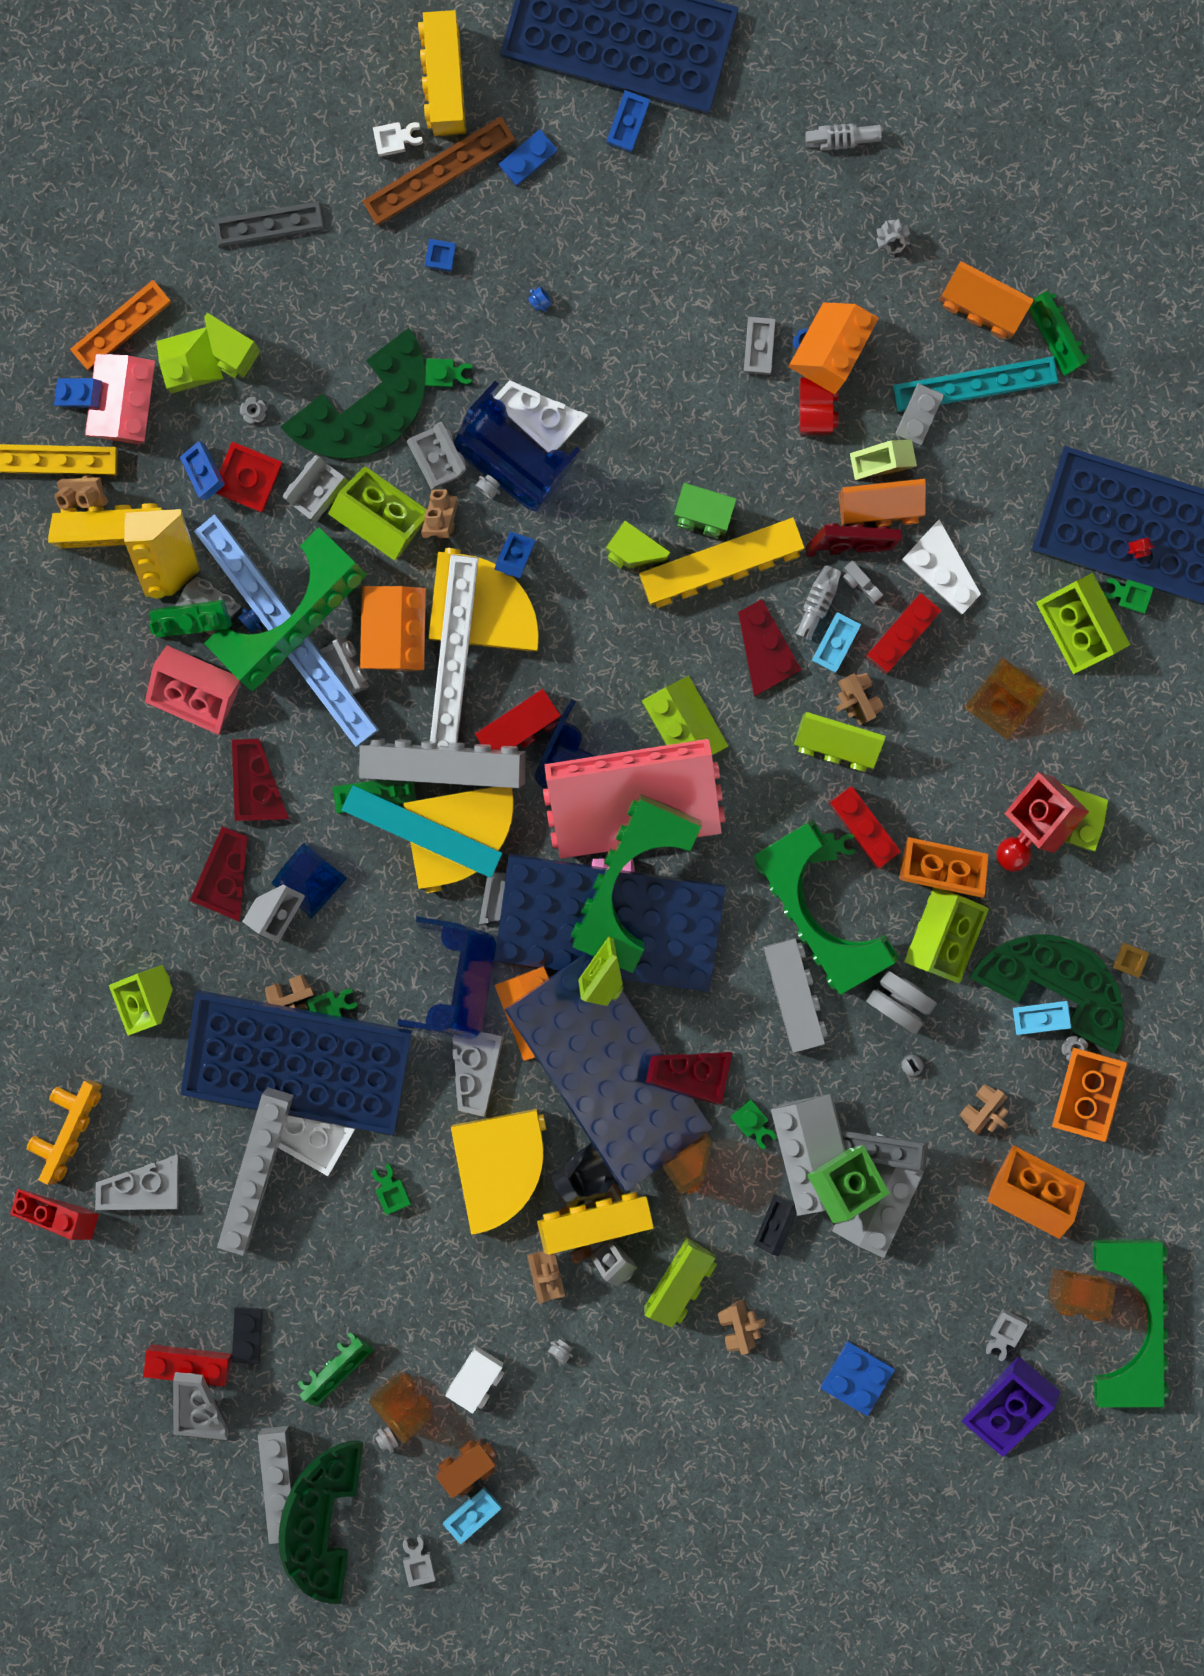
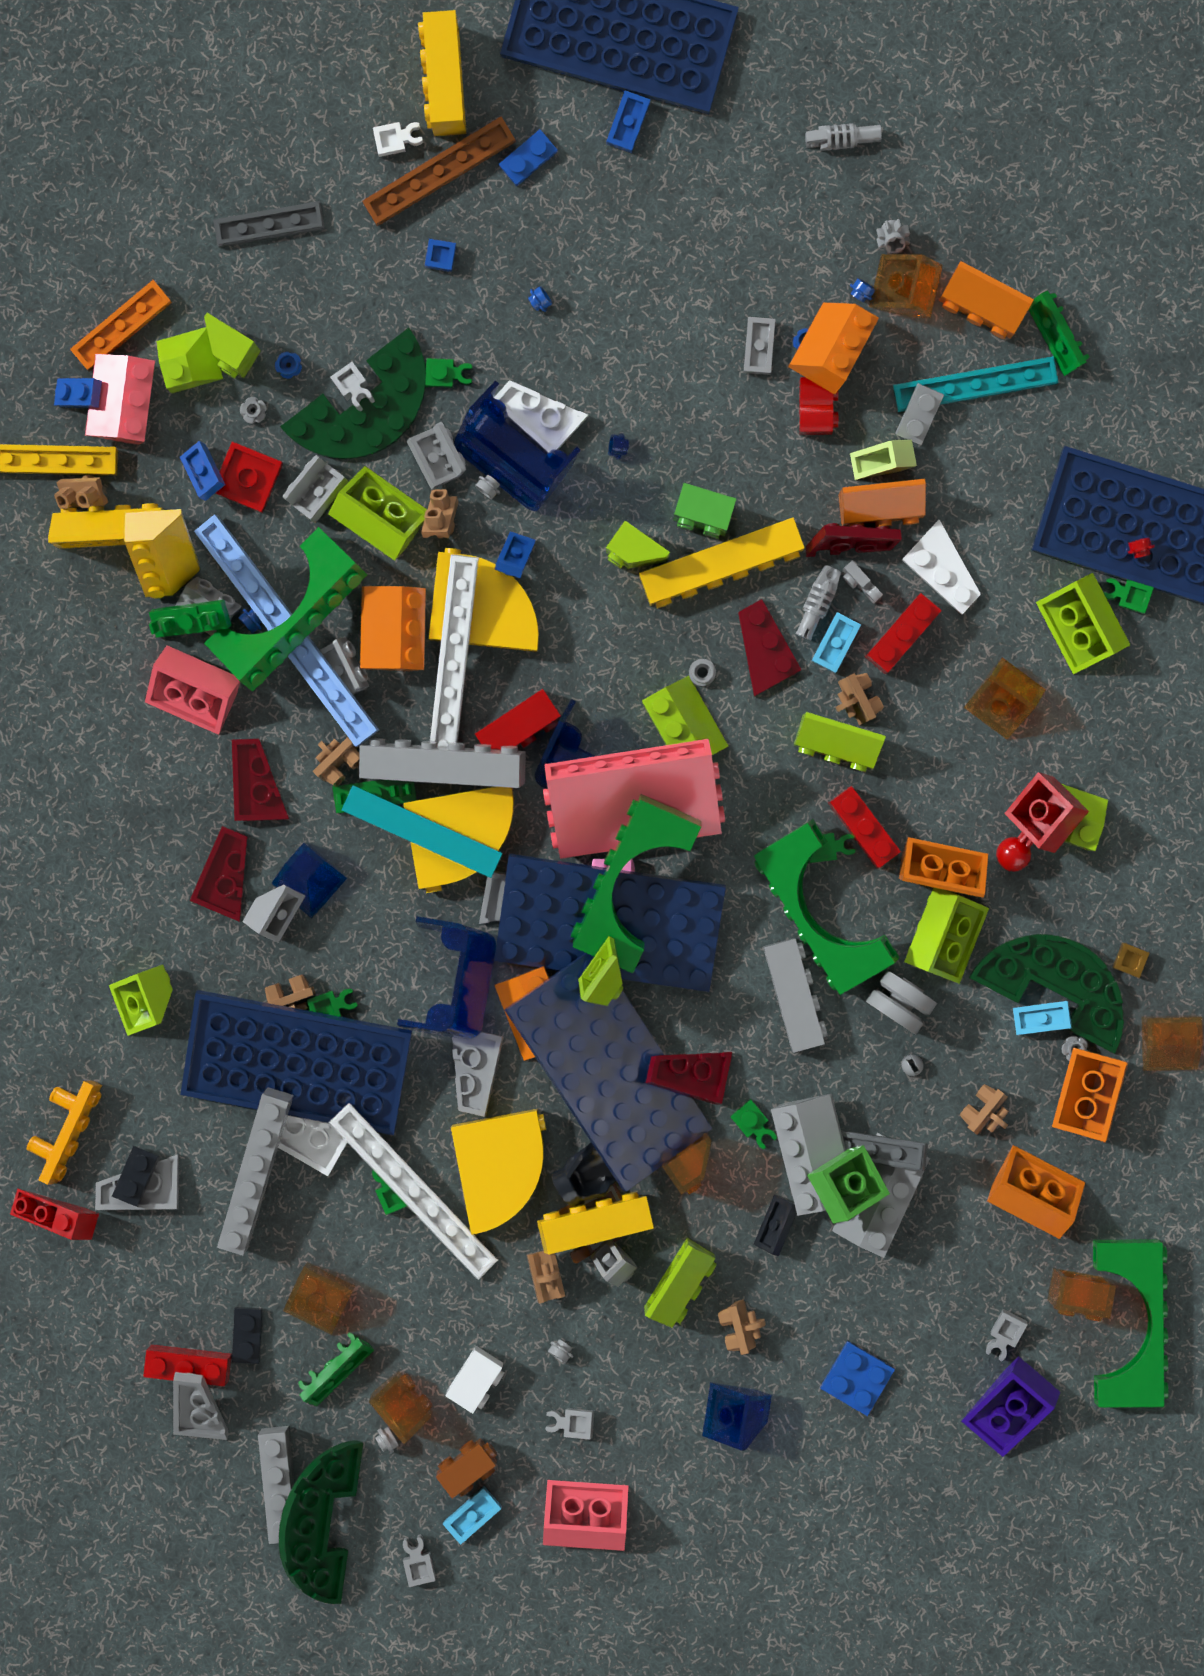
(135, 1176): none -> black plate
(284, 358): none -> blue plate
(319, 1298): none -> clear orange slope
(333, 757): none -> medium nougat hips
(352, 385): none -> light grey plate
(413, 1191): none -> white tile
(576, 1423): none -> light grey plate
(585, 1515): none -> coral slope
(618, 446): none -> clear blue plate
(702, 663): none -> light grey plate
(735, 1415): none -> clear blue slope
(862, 290): none -> blue plate
(906, 285): none -> clear orange slope
(1171, 1042): none -> clear orange slope

